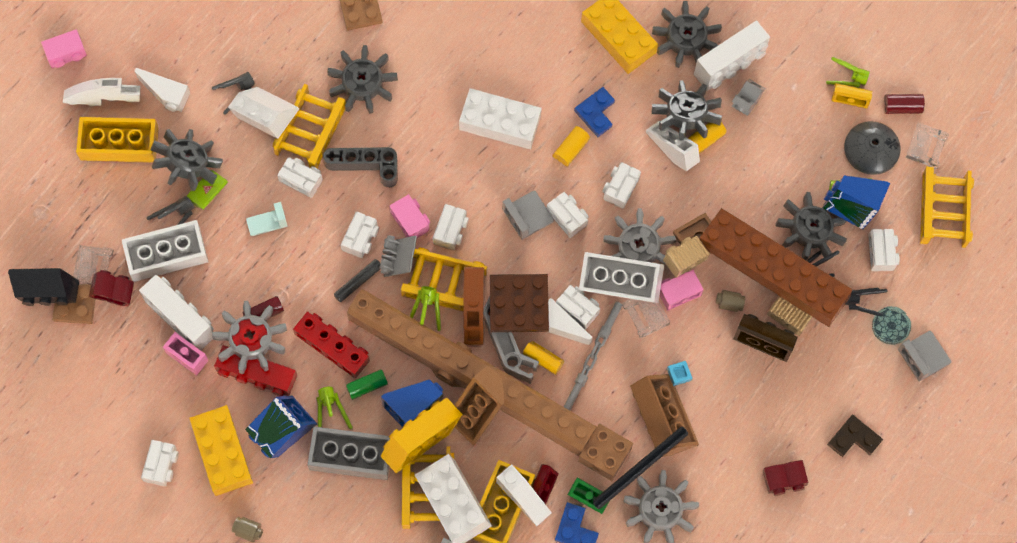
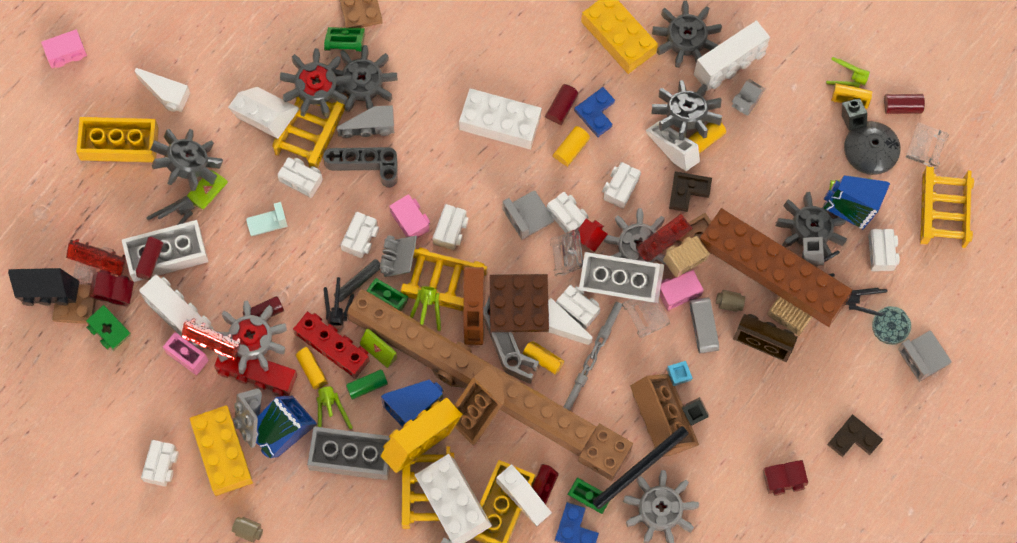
(93, 92): white slope -> none
(95, 257): none -> clear red plate
(118, 331): none -> green brick
(149, 258): none -> dark red brick
(211, 339): none -> clear red plate
(243, 81): dark grey plant -> none
(246, 412): none -> light grey bracket
(310, 74): none -> dark grey gear
(311, 368): none -> yellow brick
(336, 315): none -> black plant
(344, 38): none -> green plate
(372, 121): none -> light grey slope
(378, 348): none -> lime slope
(388, 294): none -> green brick
(562, 104): none -> dark red brick
(571, 252): none -> clear plate
(592, 234): none -> red brick
(664, 238): none -> clear red plate
(687, 185): none -> dark brown plate
(695, 411): none -> pearl dark grey brick
(704, 325): none -> light grey beam
(813, 250): none -> light grey brick
(854, 114): none -> pearl dark grey brick

